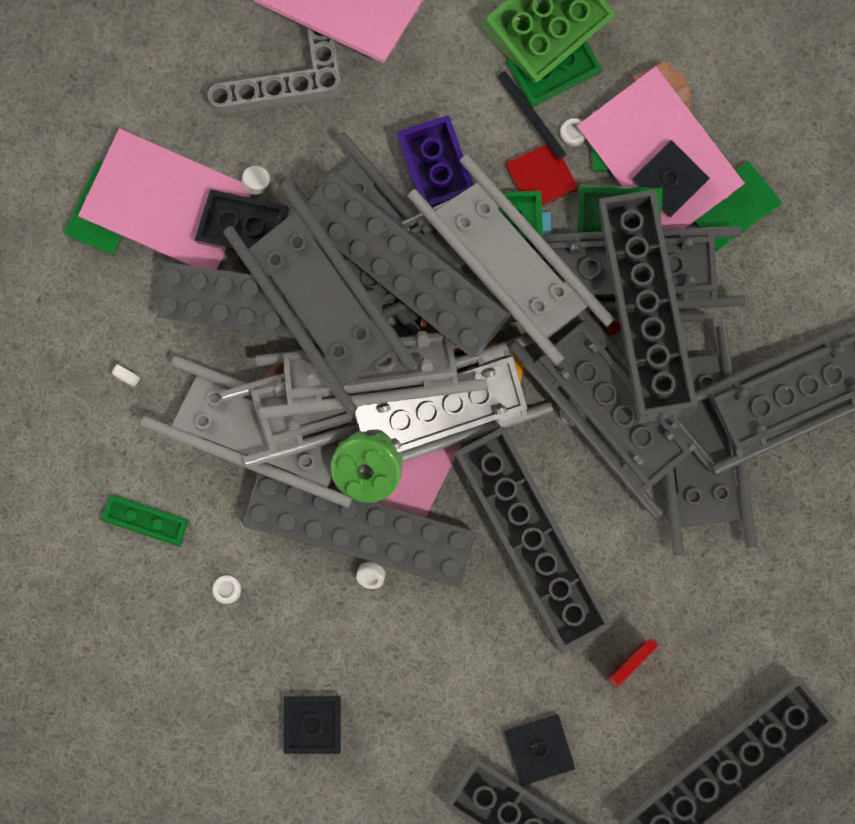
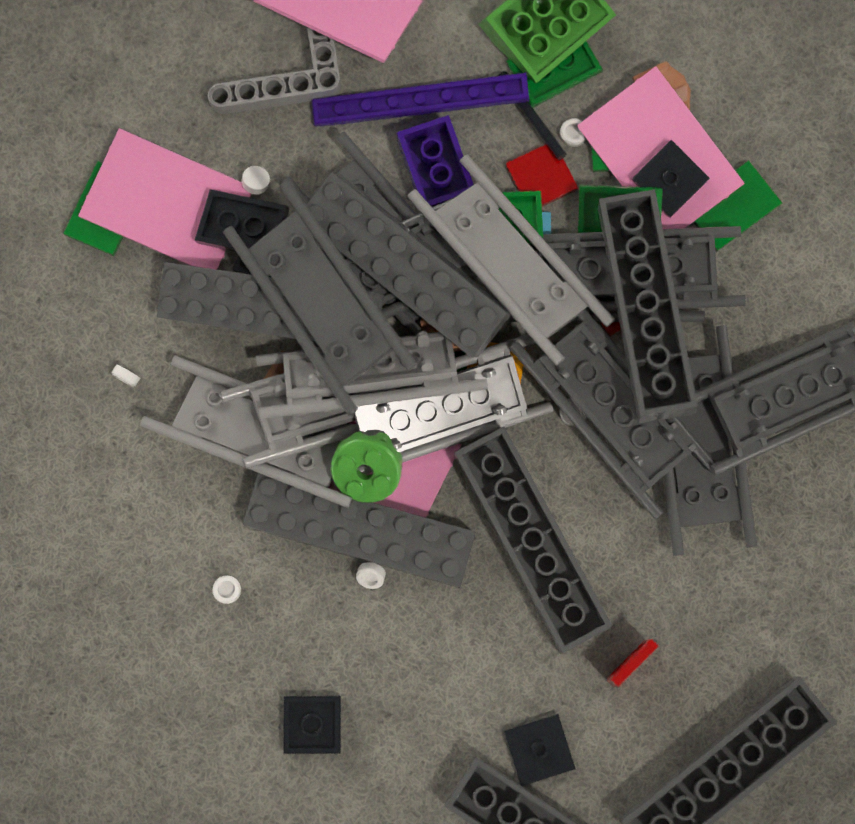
(145, 520): green tile -> none
(420, 100): none -> dark purple tile

